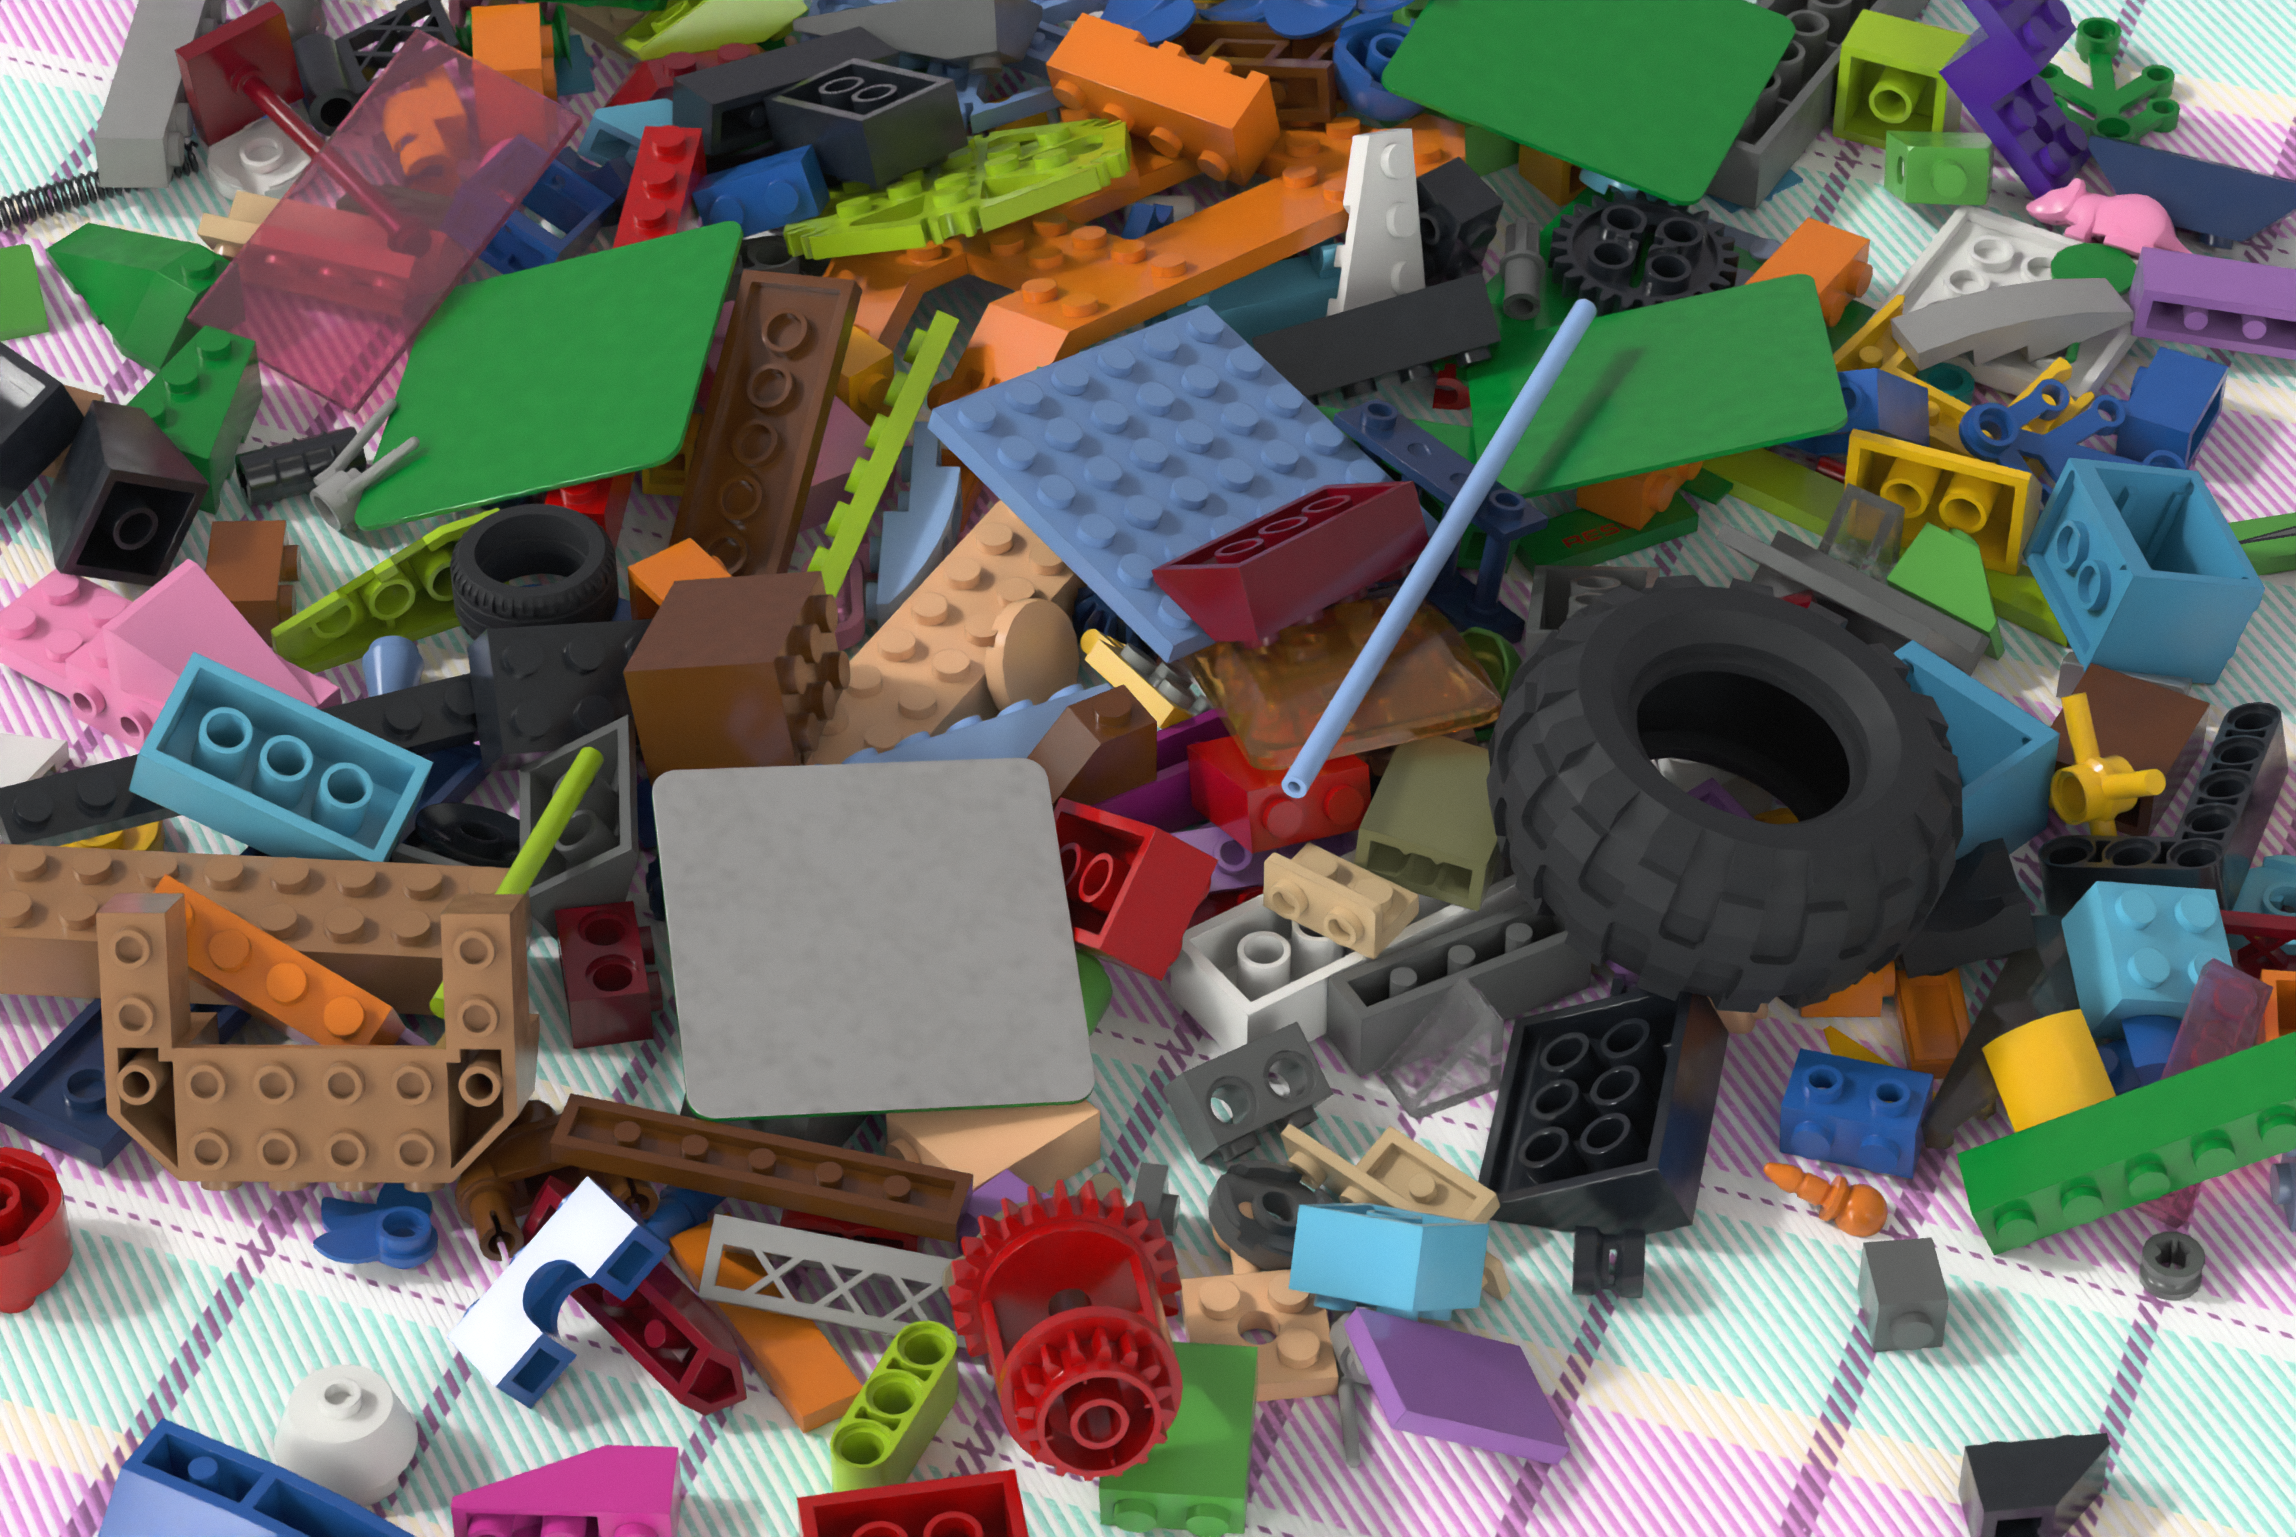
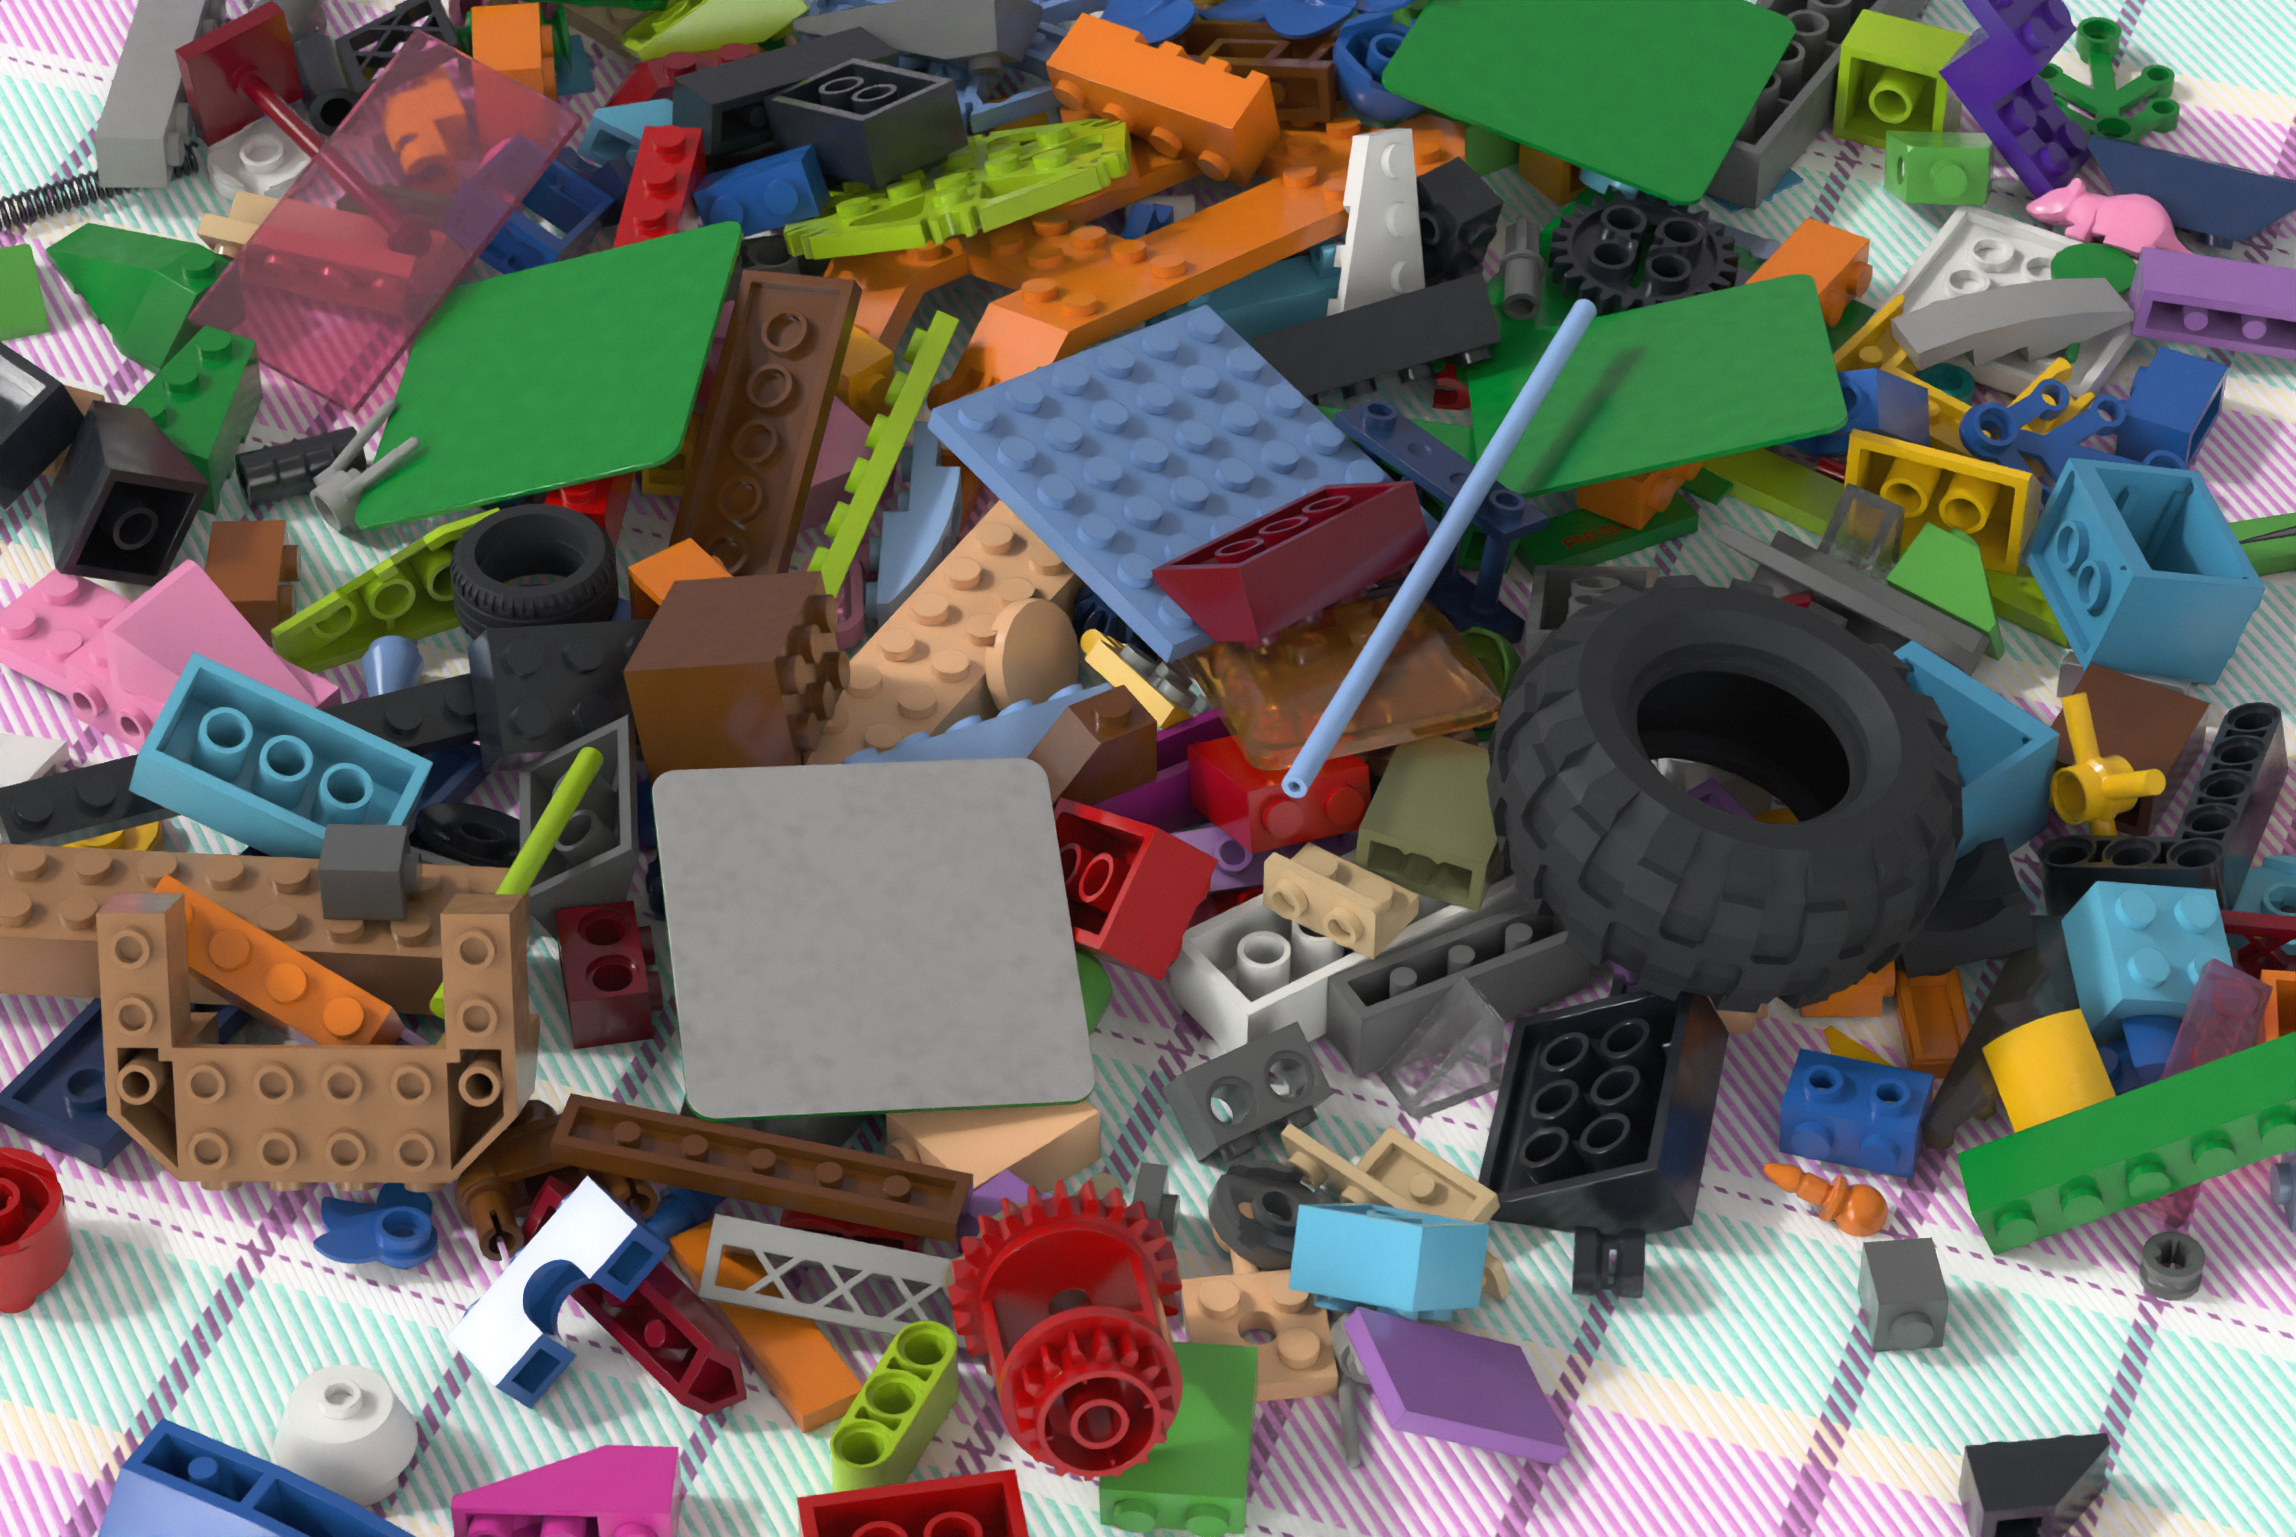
(367, 872): none -> dark grey brick

